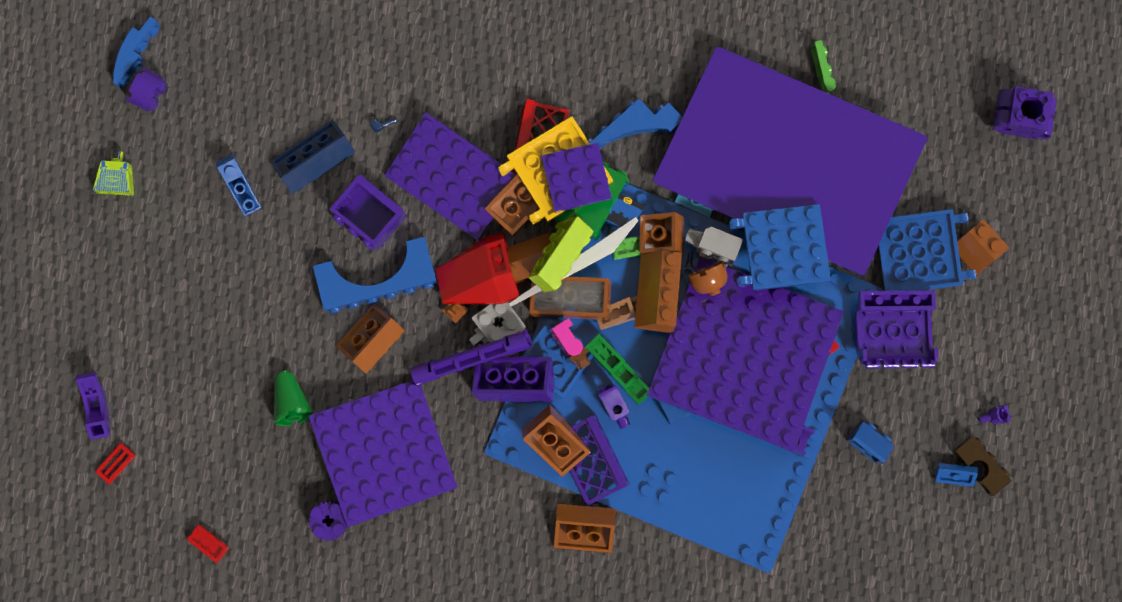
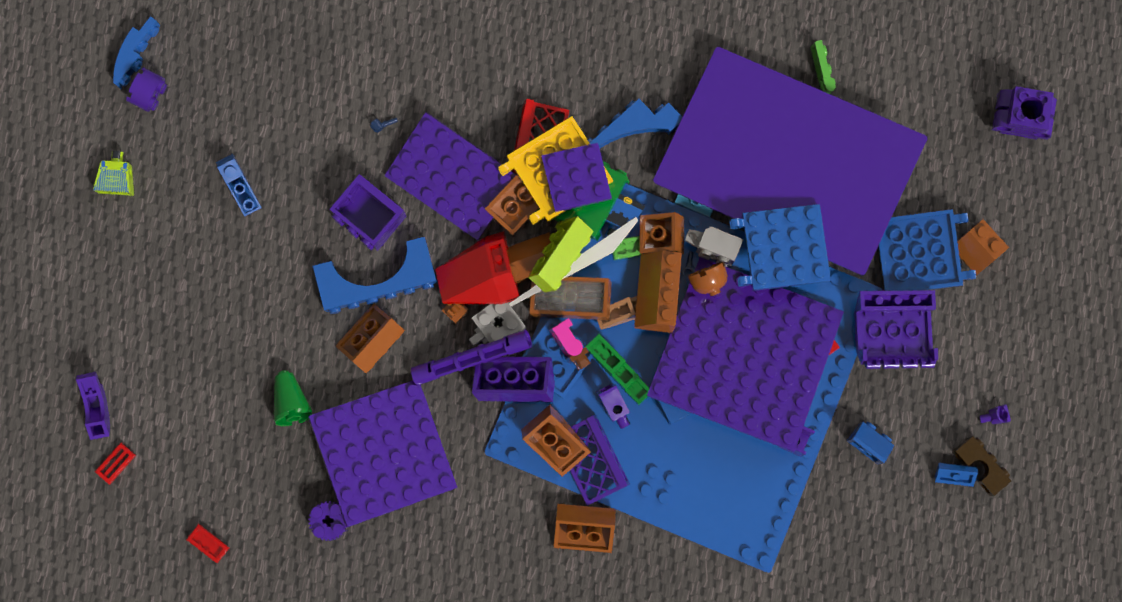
(312, 156): dark blue slope -> none

